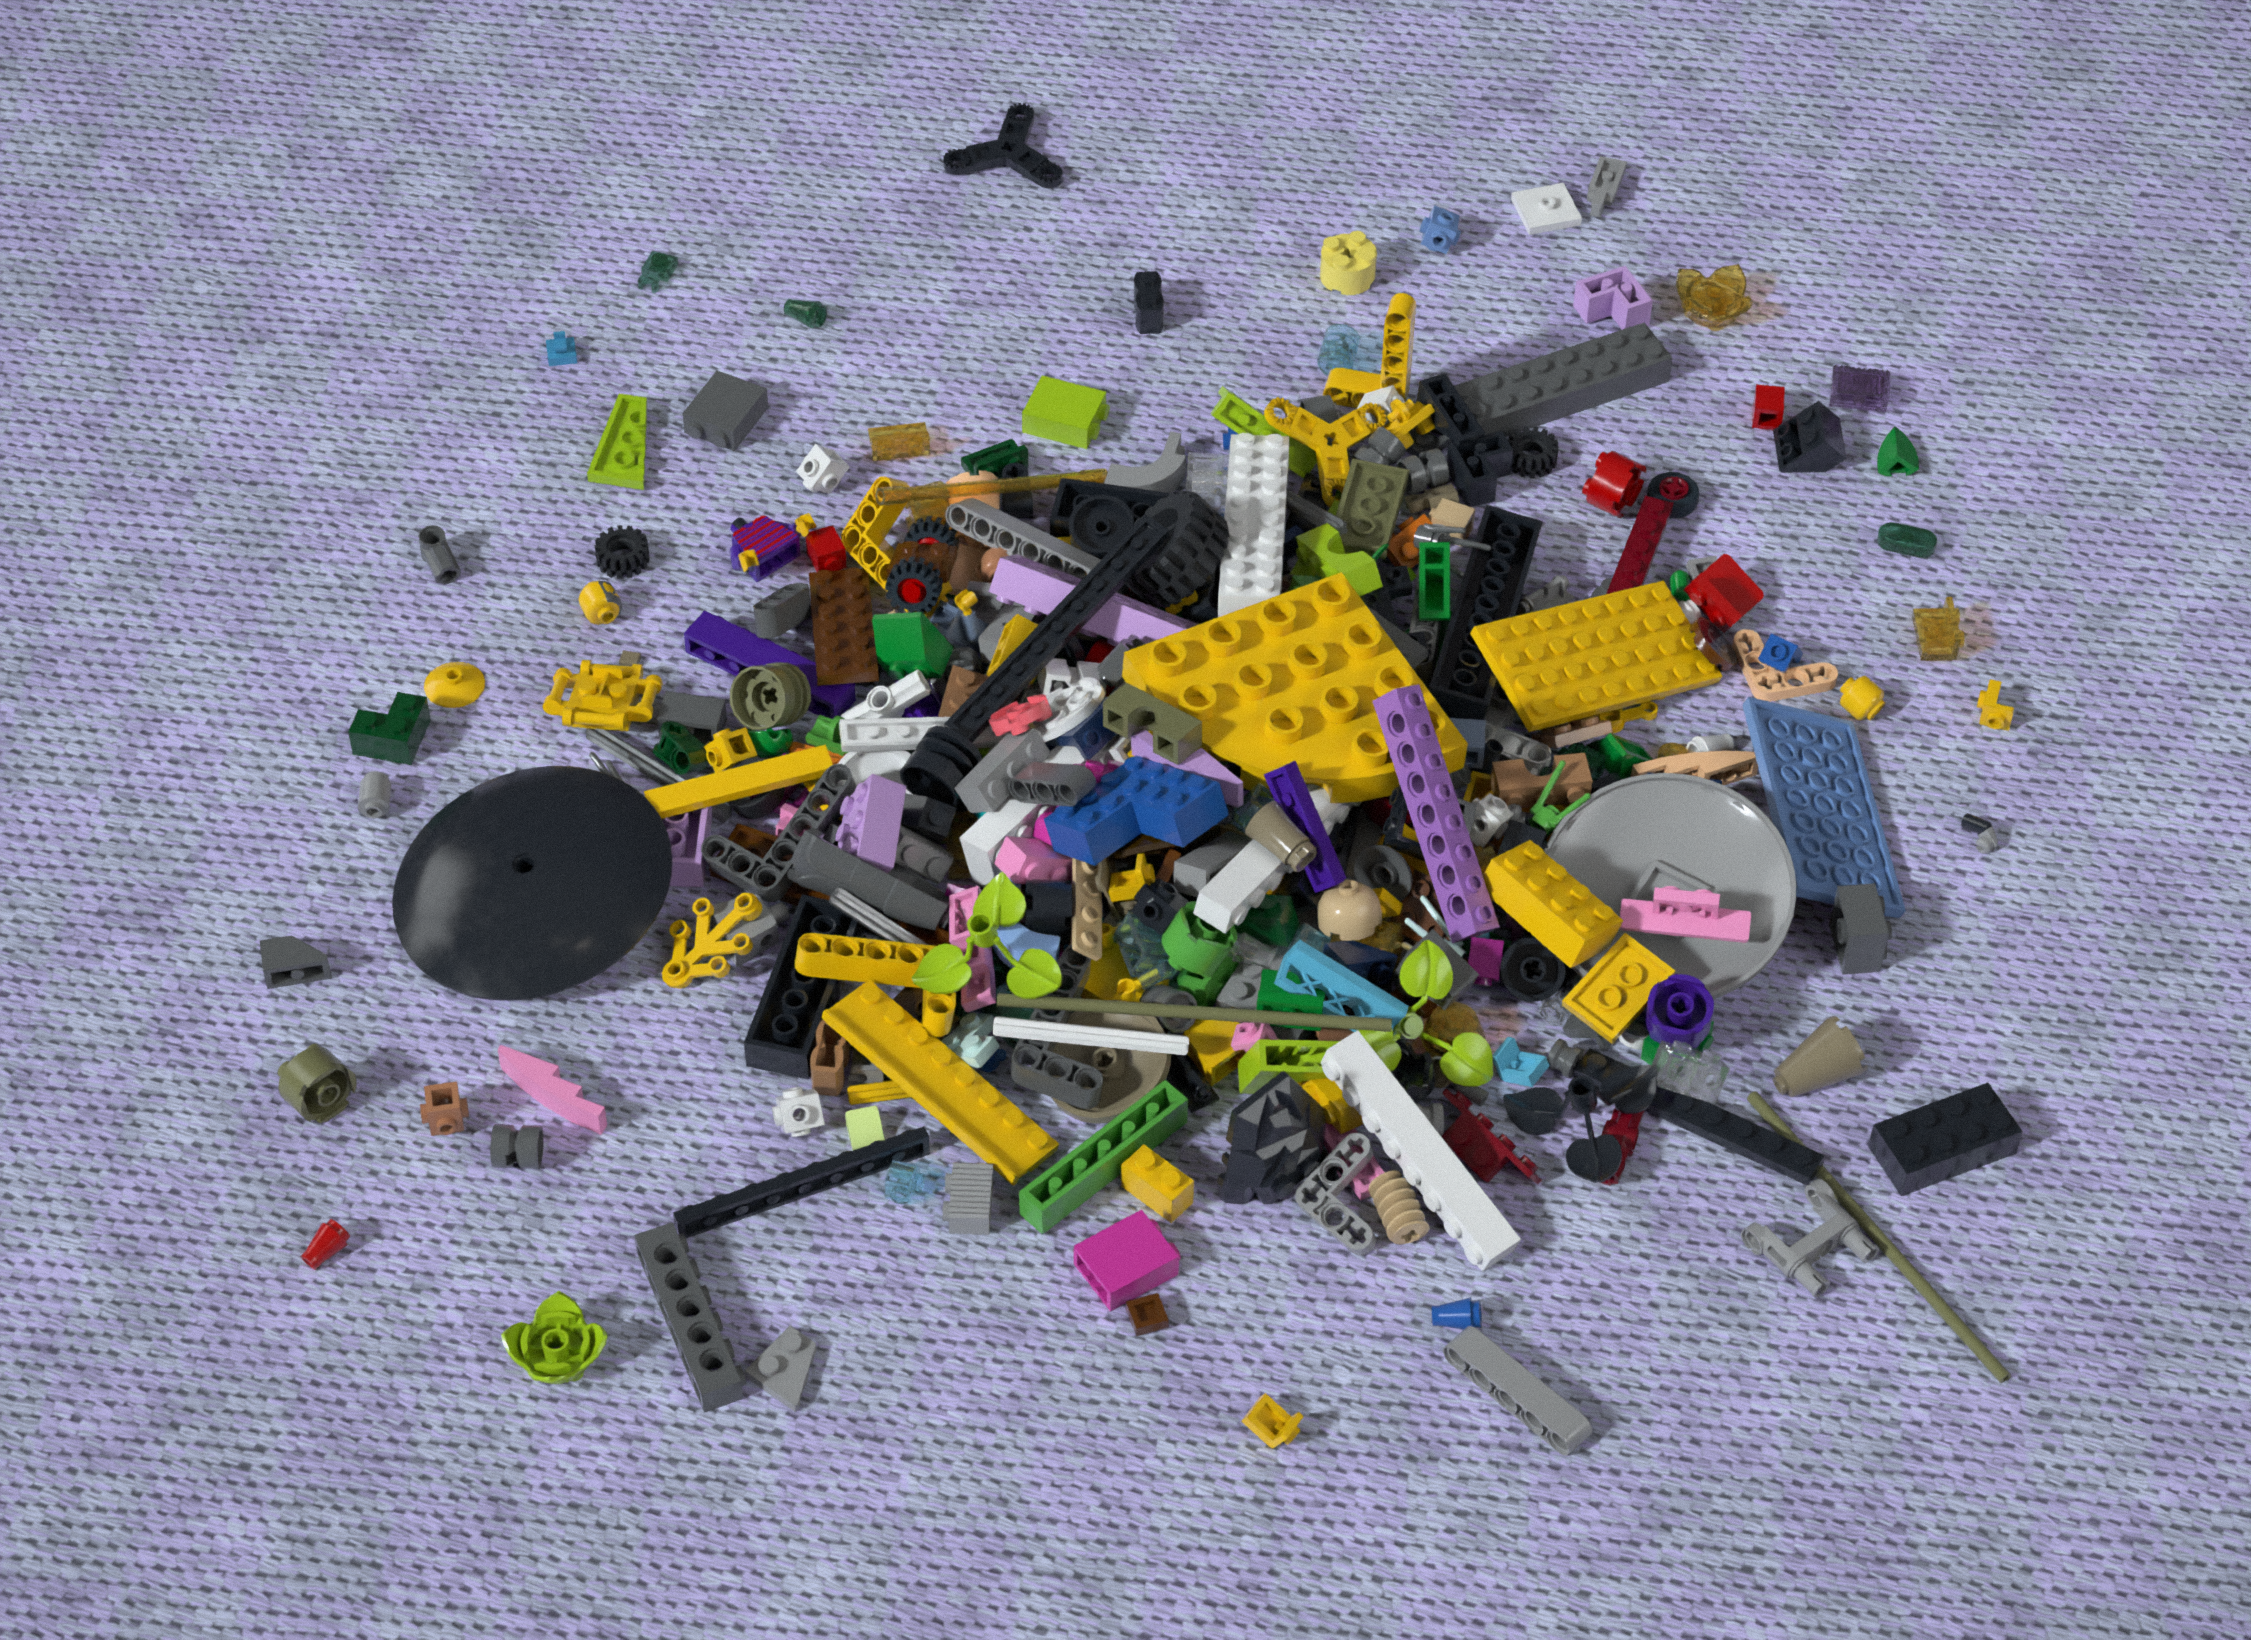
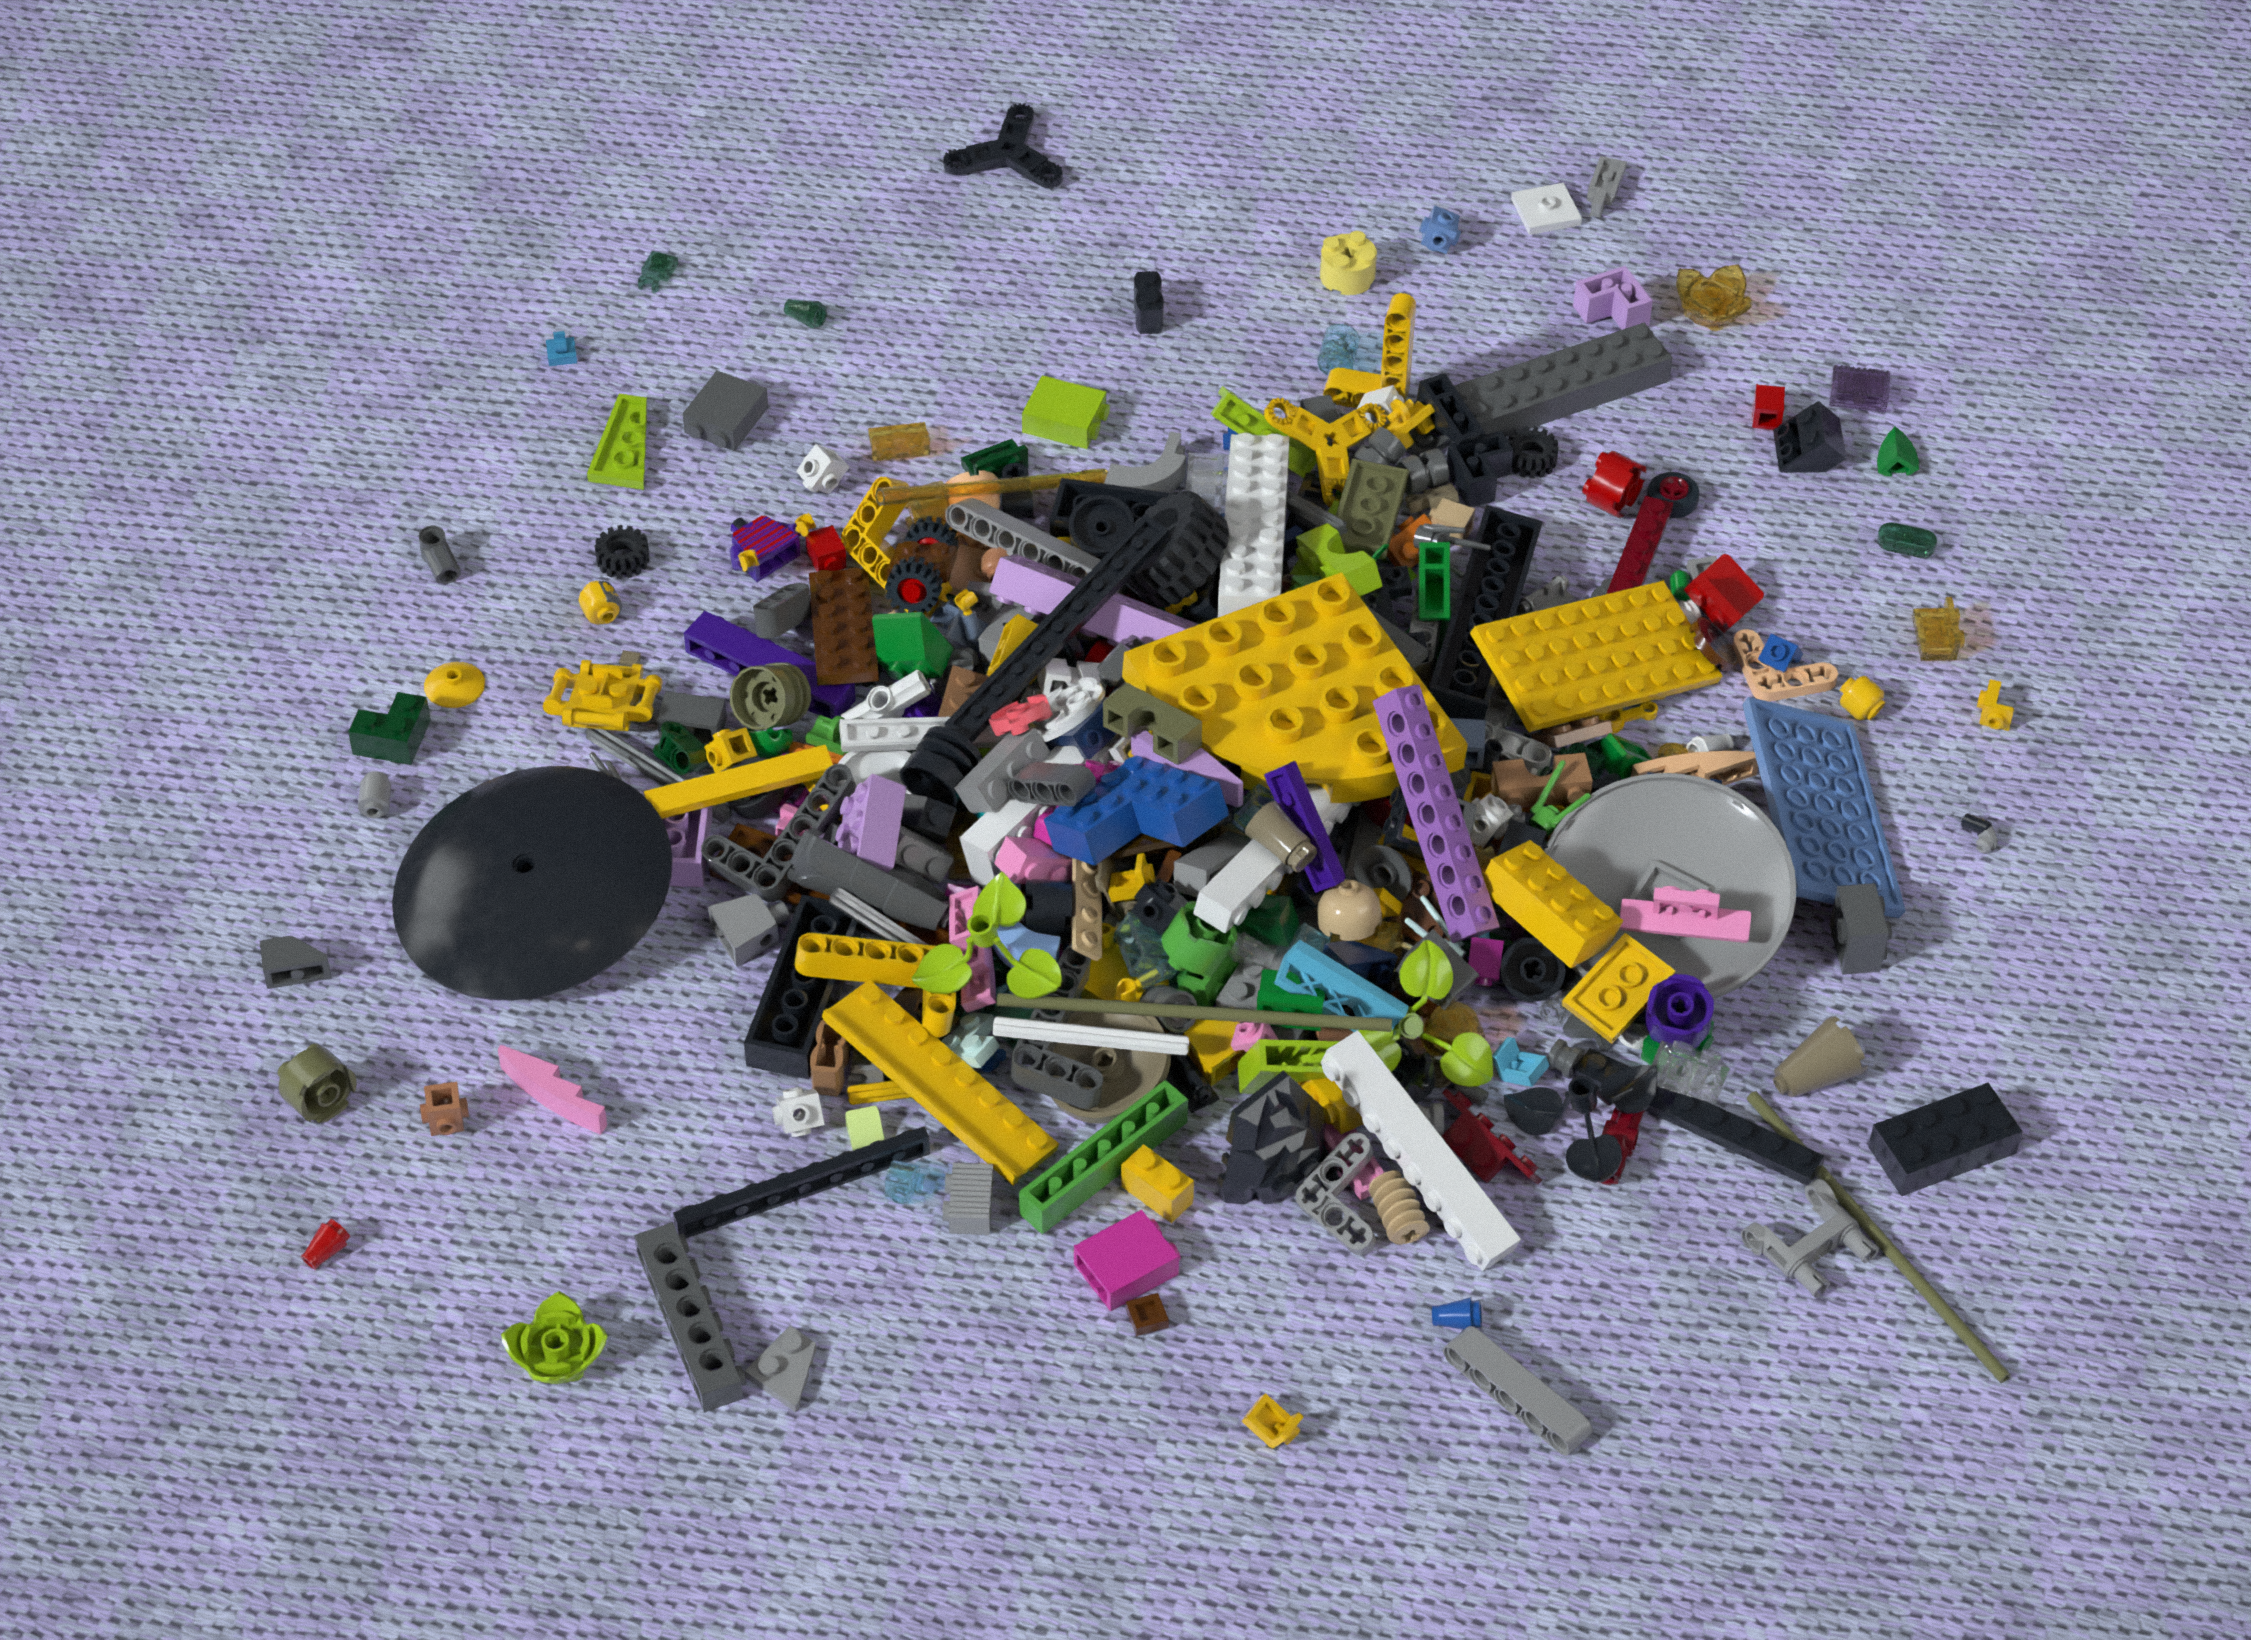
(517, 1146): dark grey wheel -> none
(708, 942): yellow plant -> none

